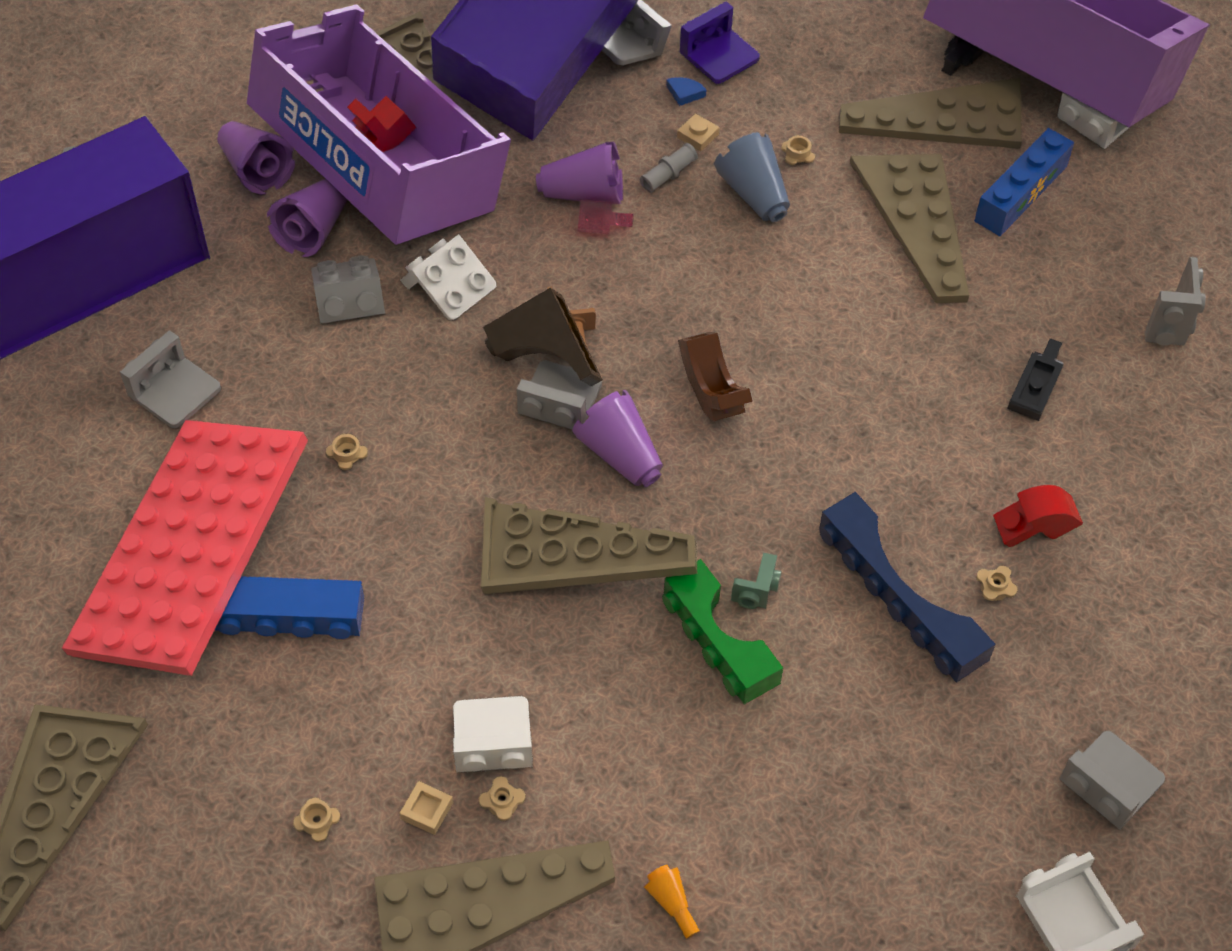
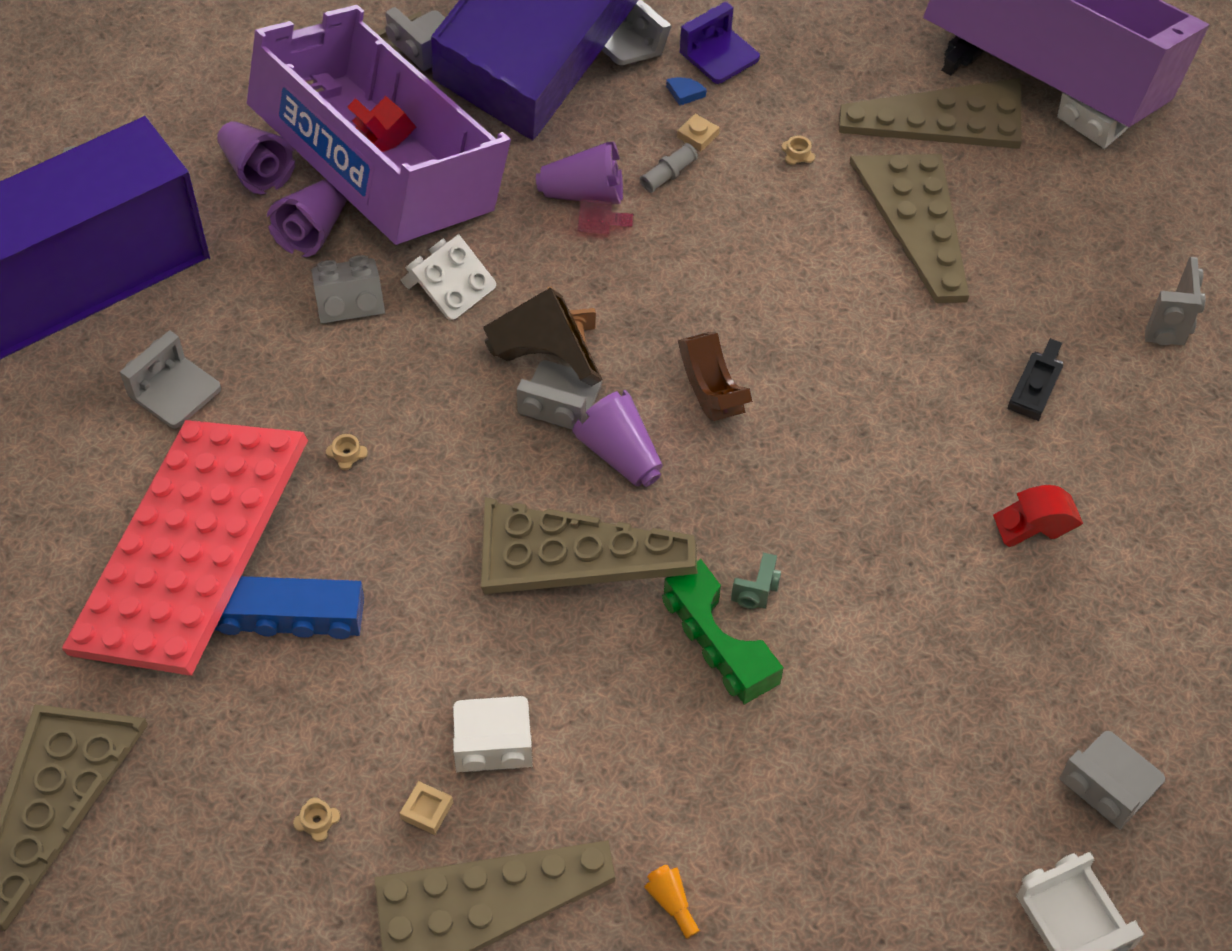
(413, 36): none -> light grey bracket
(505, 808): tan plate -> none
(755, 175): sand blue cone -> none
(951, 638): dark blue arch -> none
(994, 591): tan plate -> none
(1024, 182): blue brick -> none

